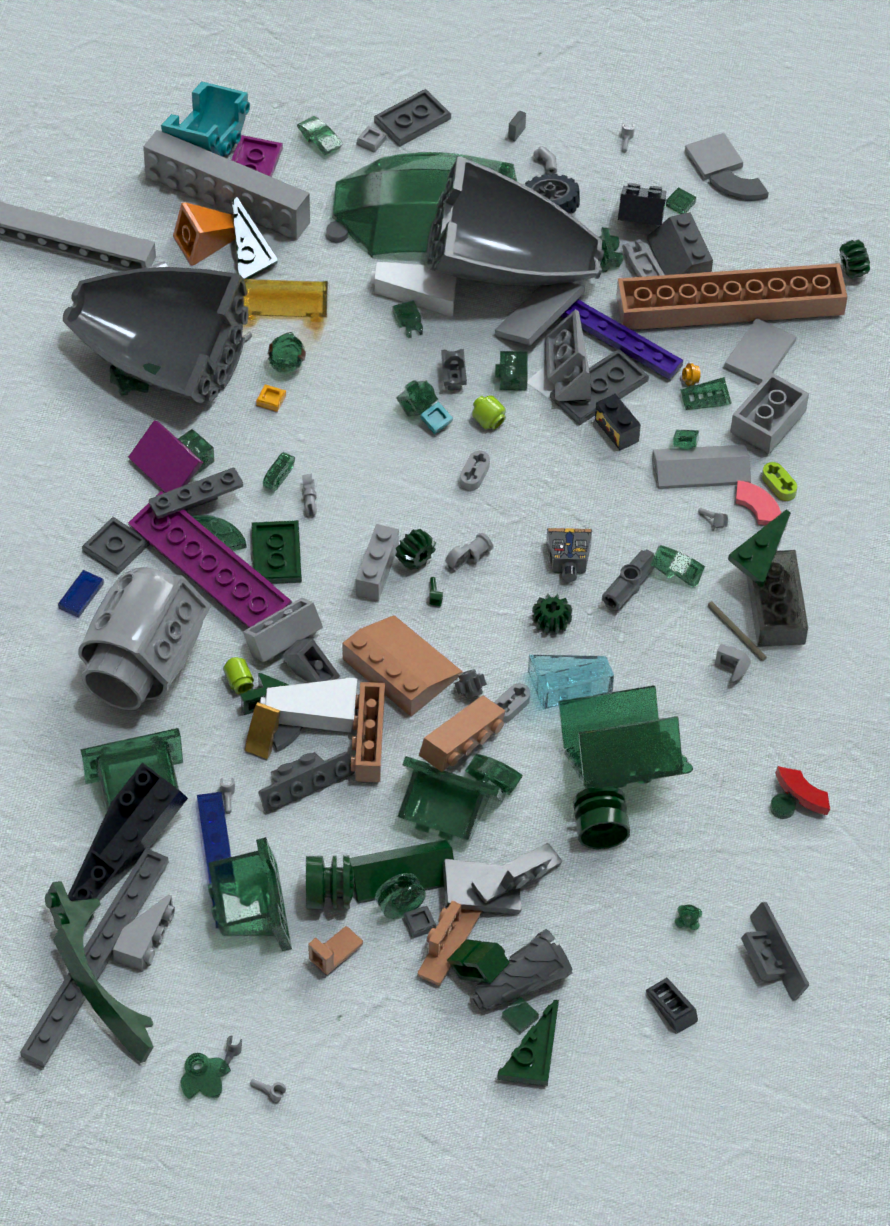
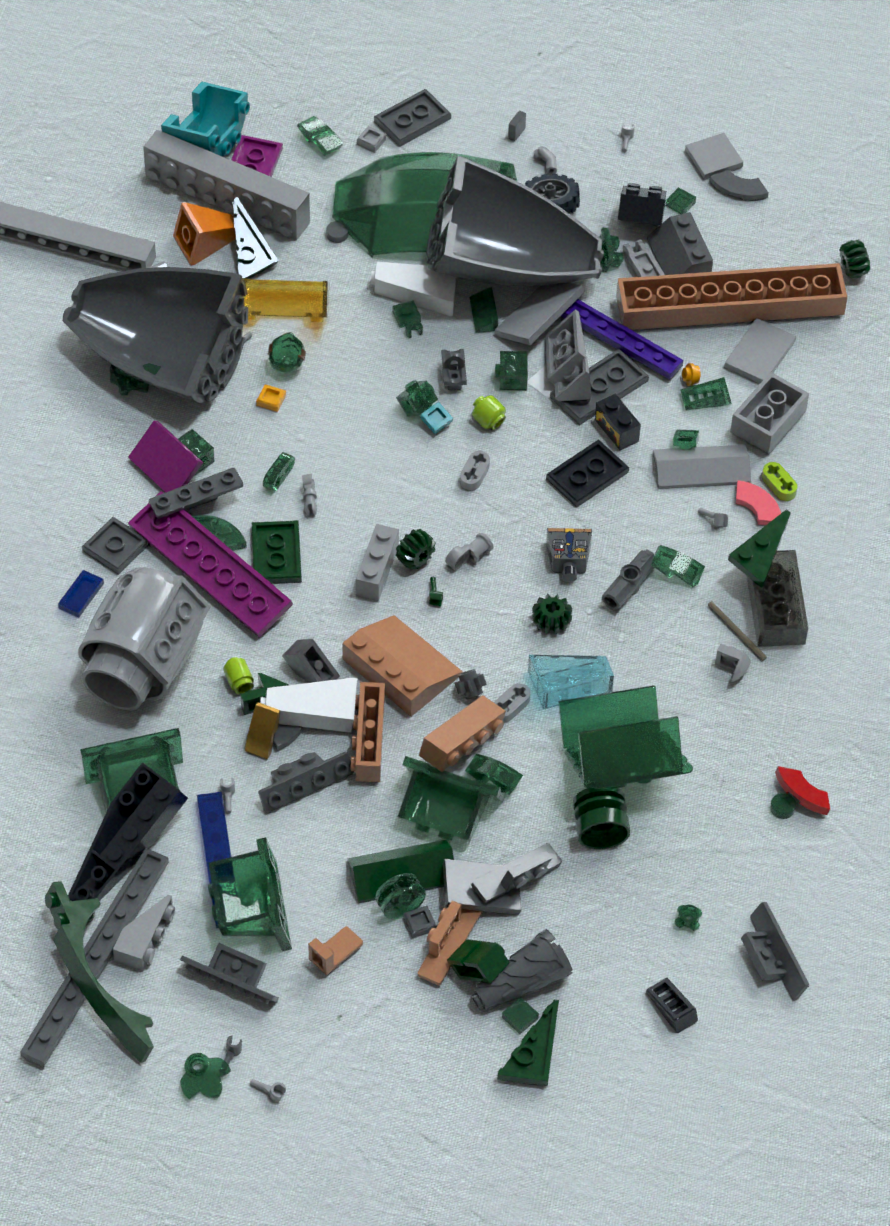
(235, 968): none -> dark grey bracket
(282, 629): light grey brick -> none
(328, 882): dark green wheel -> none
(484, 311): none -> clear green slope
(587, 473): none -> black tile

